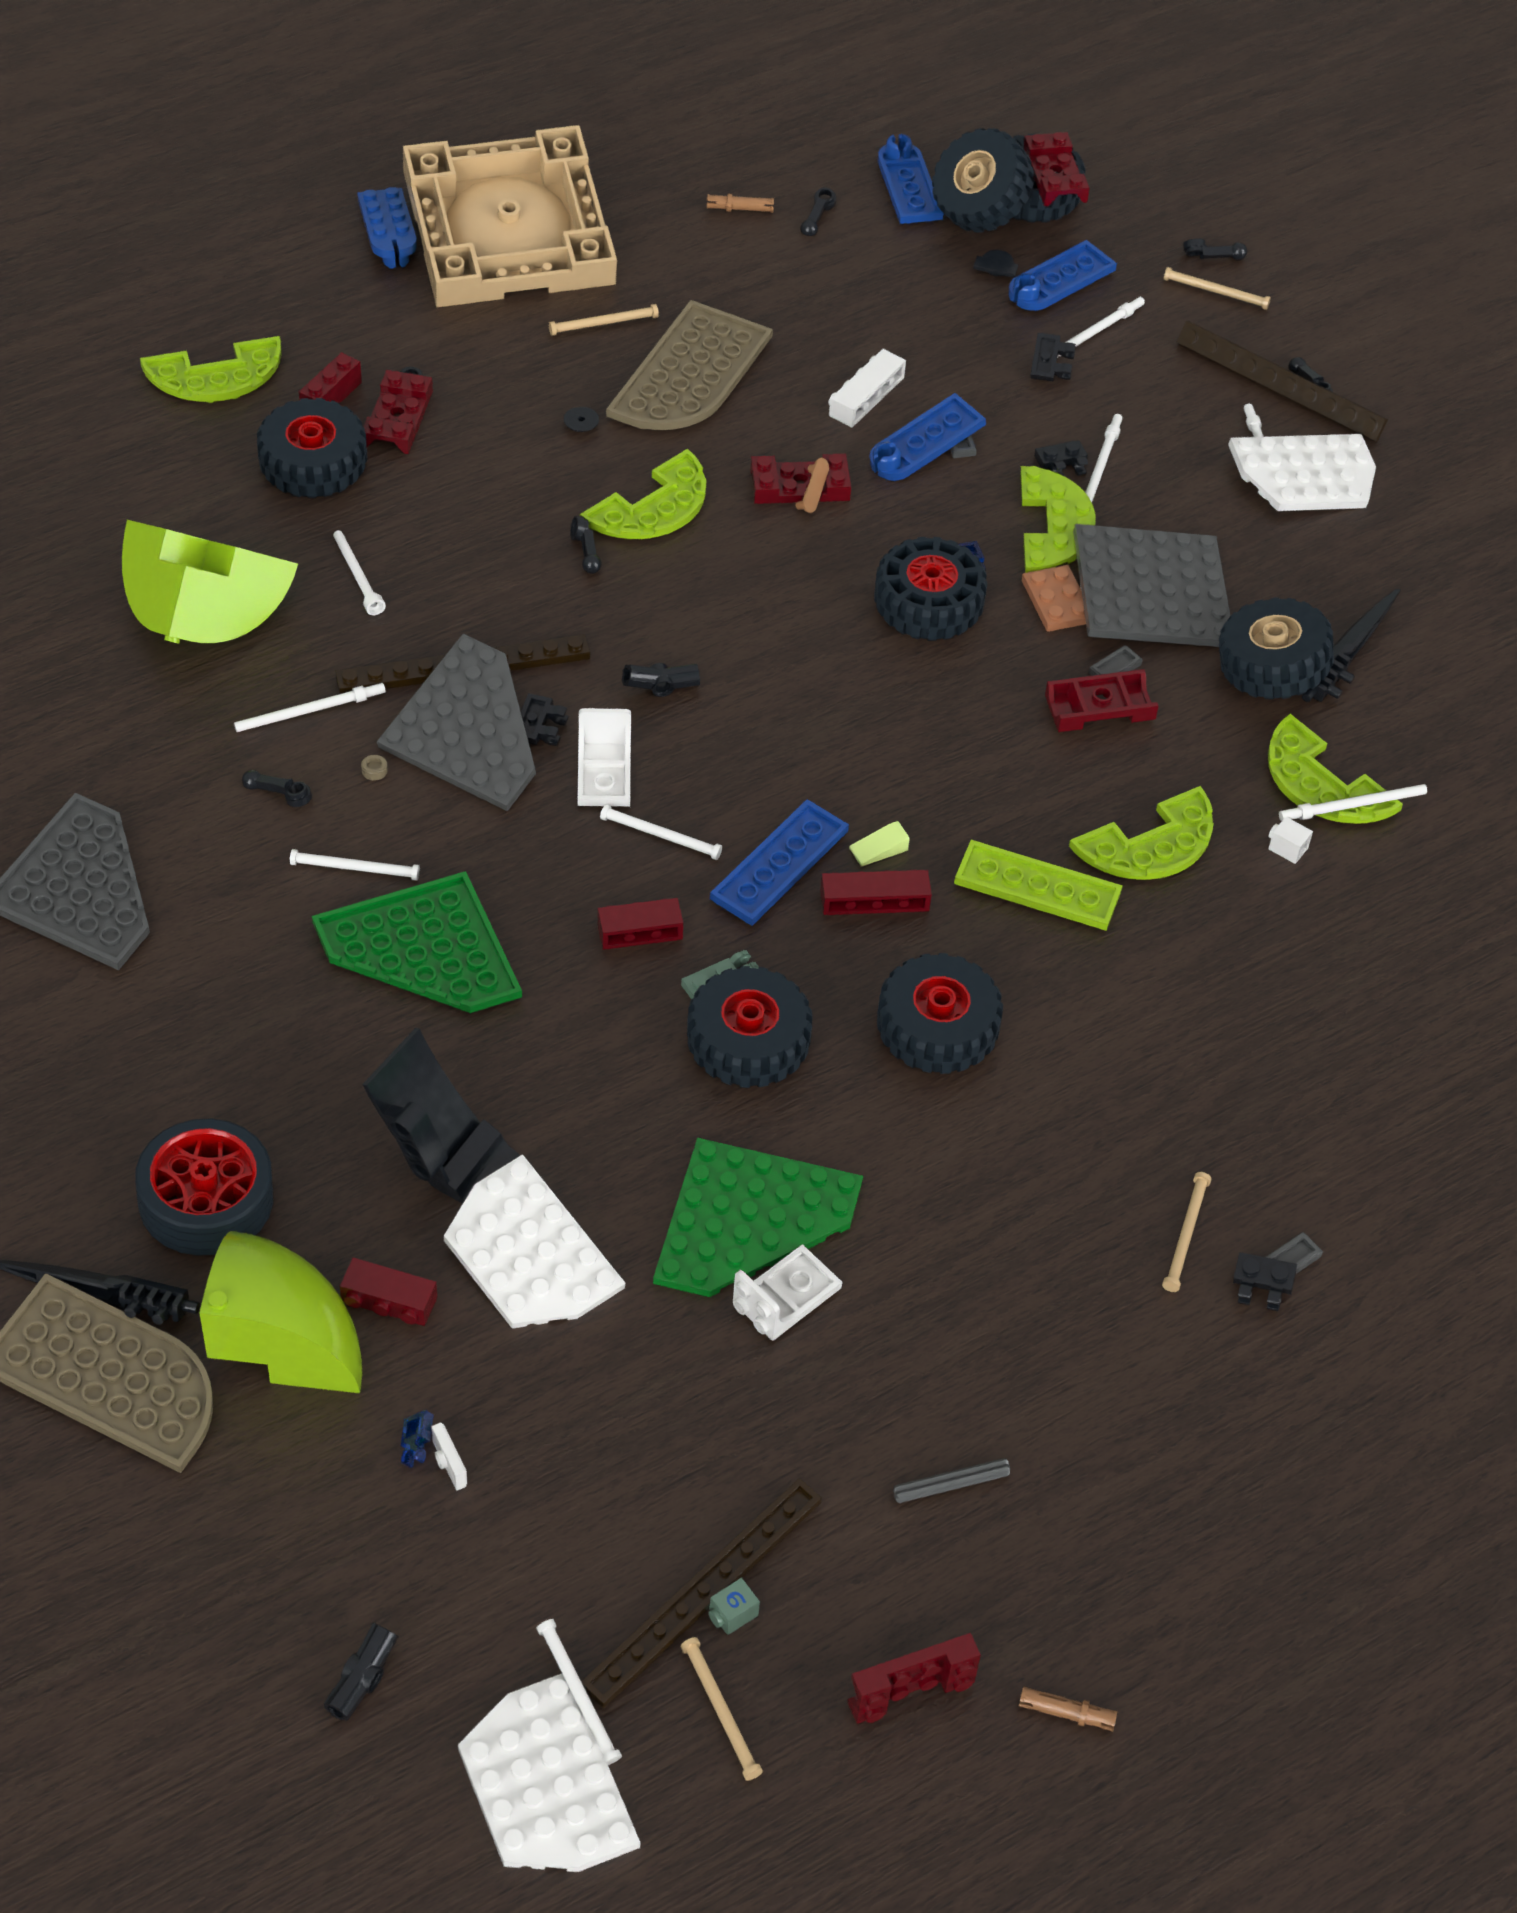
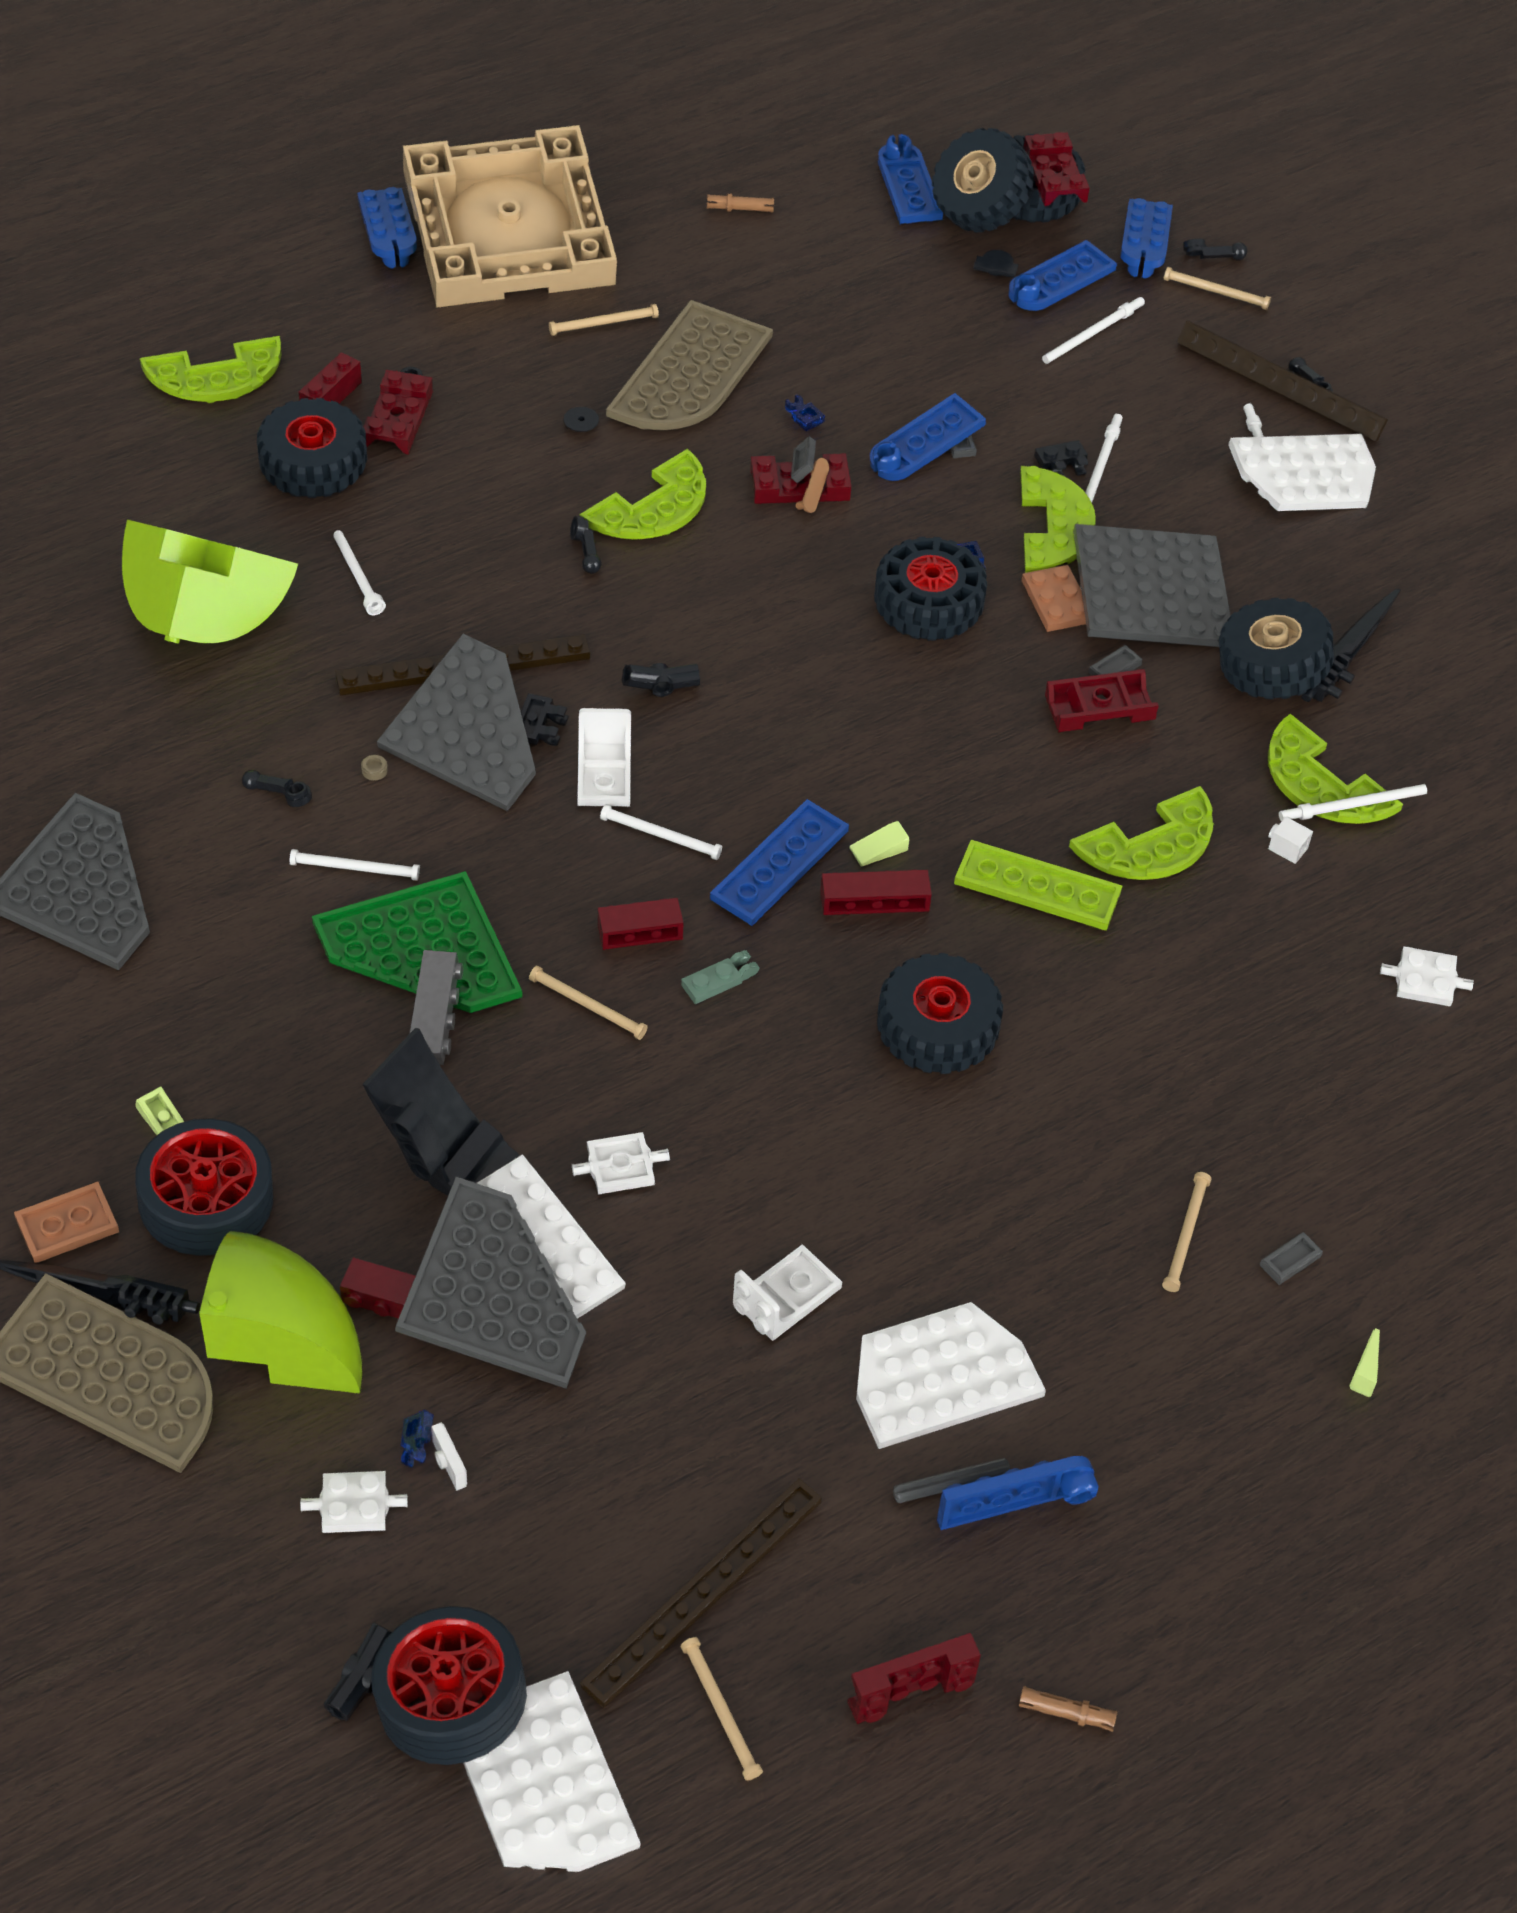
(66, 1222): none -> nougat plate
(158, 1110): none -> yellowish green slope
(353, 1502): none -> white plate
(357, 694): white bar -> none
(435, 1000): none -> flat silver brick
(450, 1647): none -> wheel
(492, 1290): none -> dark grey plate
(547, 1629): white bar -> none
(620, 1163): none -> white plate
(637, 1029): none -> tan bar
(733, 1607): sand green brick -> none
(748, 1214): green plate -> none
(749, 1026): black wheel -> none
(803, 459): none -> dark grey tile
(804, 415): none -> clear blue plate
(809, 226): black piece -> none
(867, 387): white brick -> none
(941, 1373): none -> white plate
(1018, 1489): none -> blue plate
(1045, 358): black plate -> none
(1146, 235): none -> blue plate
(1265, 1274): black plate -> none
(1367, 1369): none -> yellowish green slope
(1426, 976): none -> white plate

